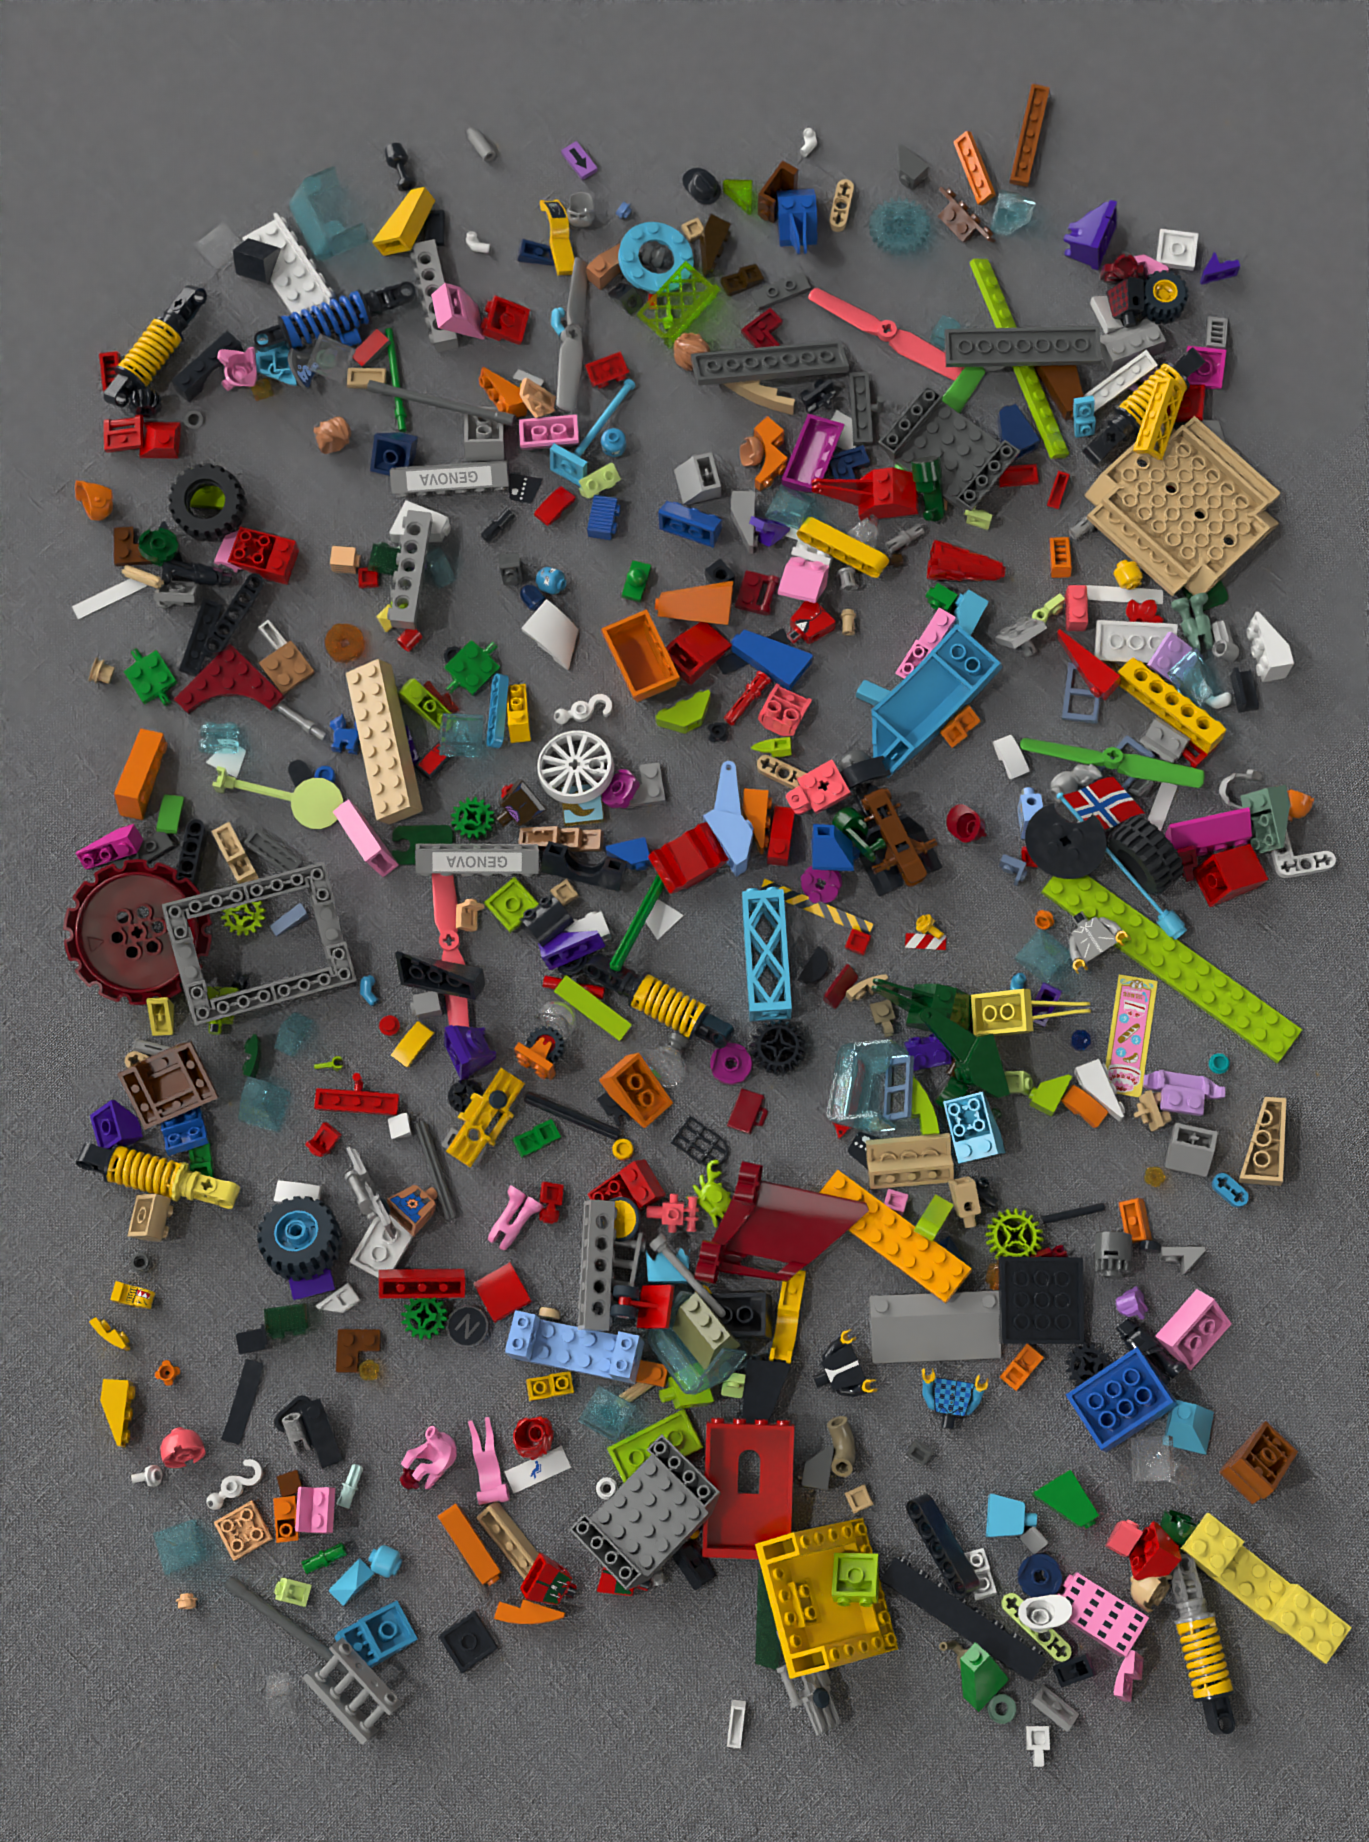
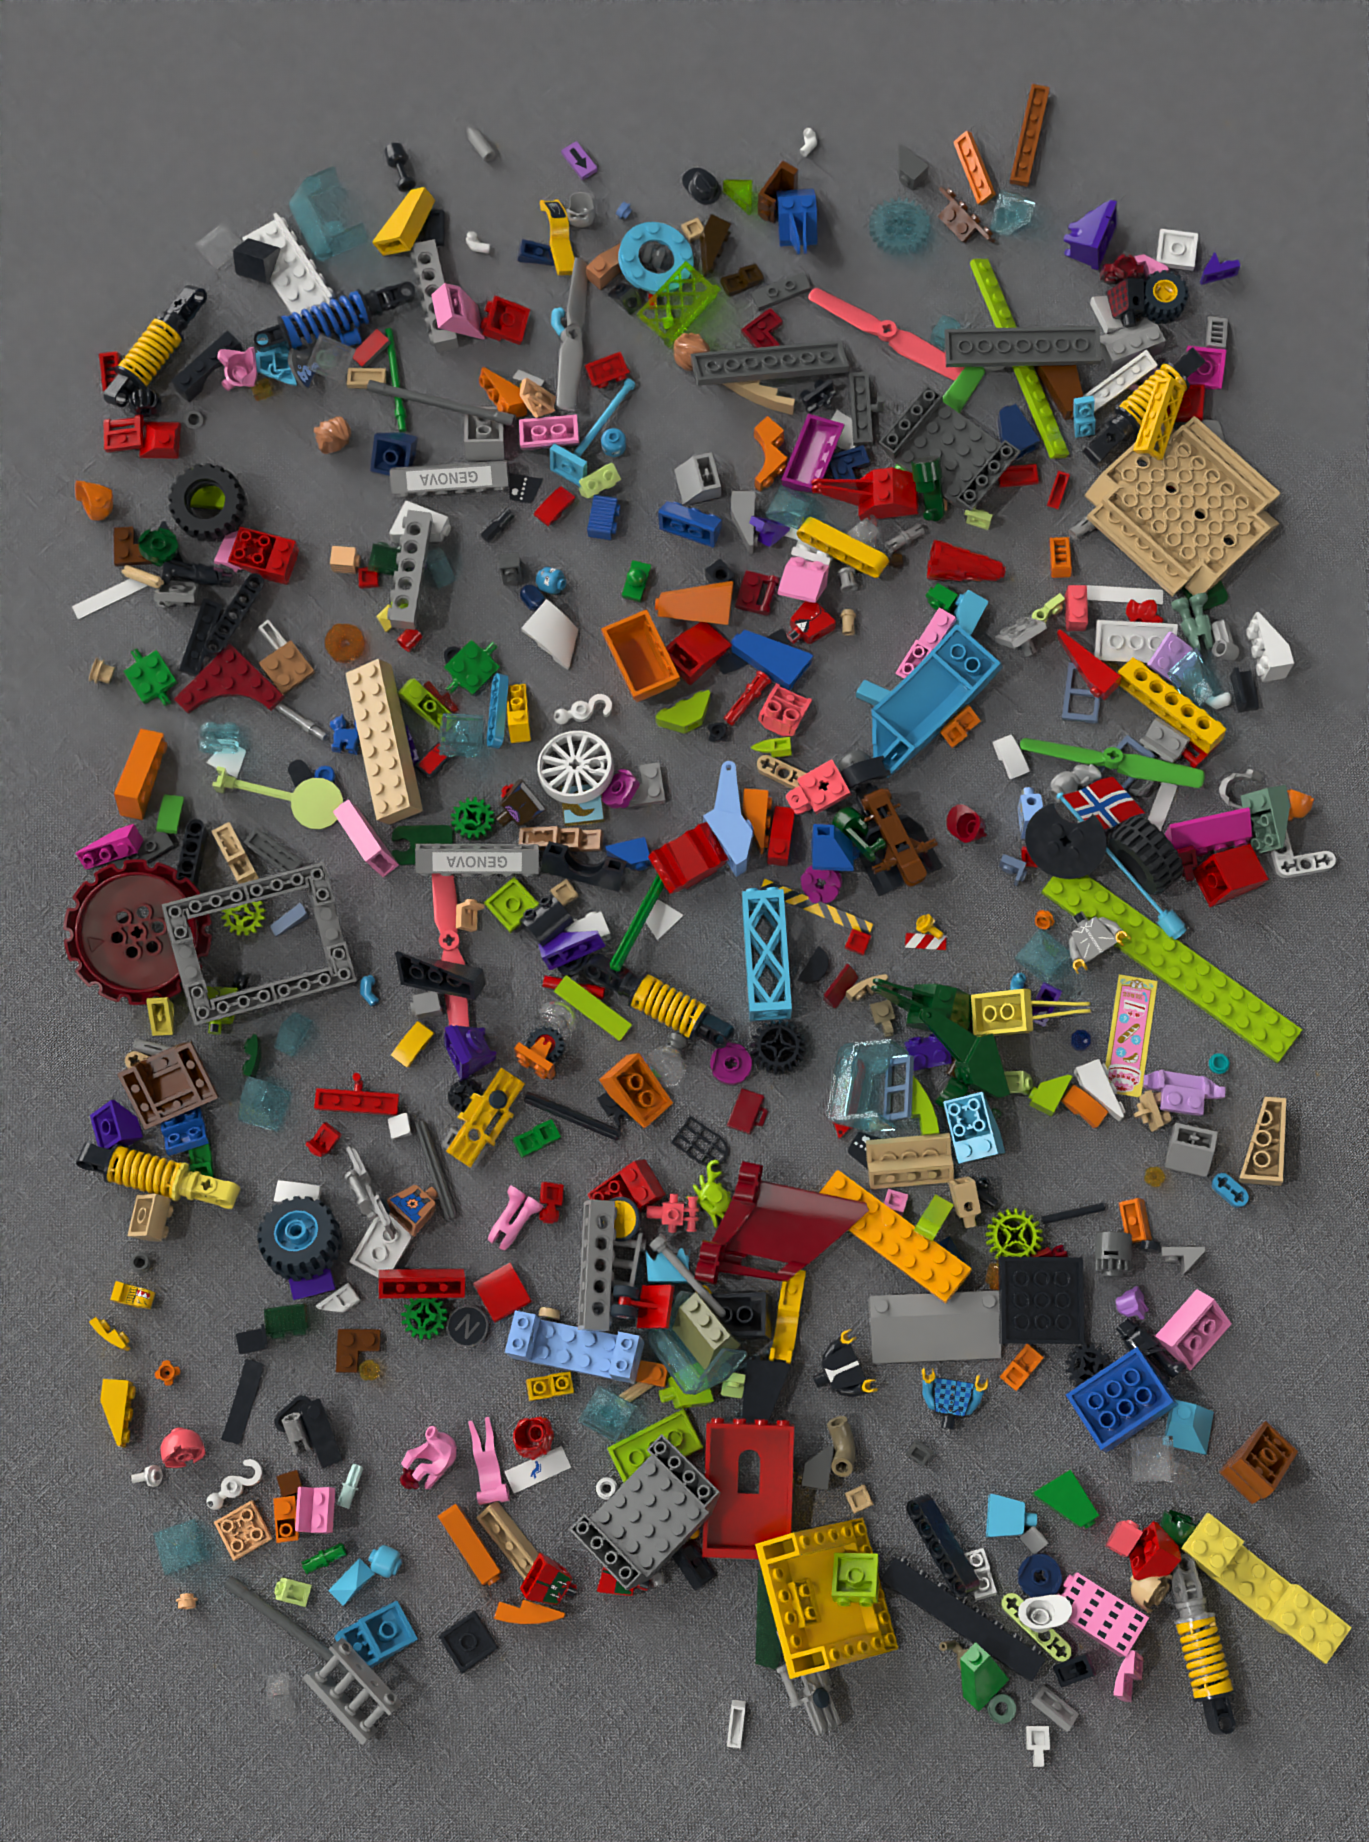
(330, 1064): lime hand -> none
(389, 1025): red plate -> none
(622, 1149): yellow tile -> none
(751, 452): nougat hair -> none
(842, 212): tan beam -> none
(1128, 574): yellow head -> none

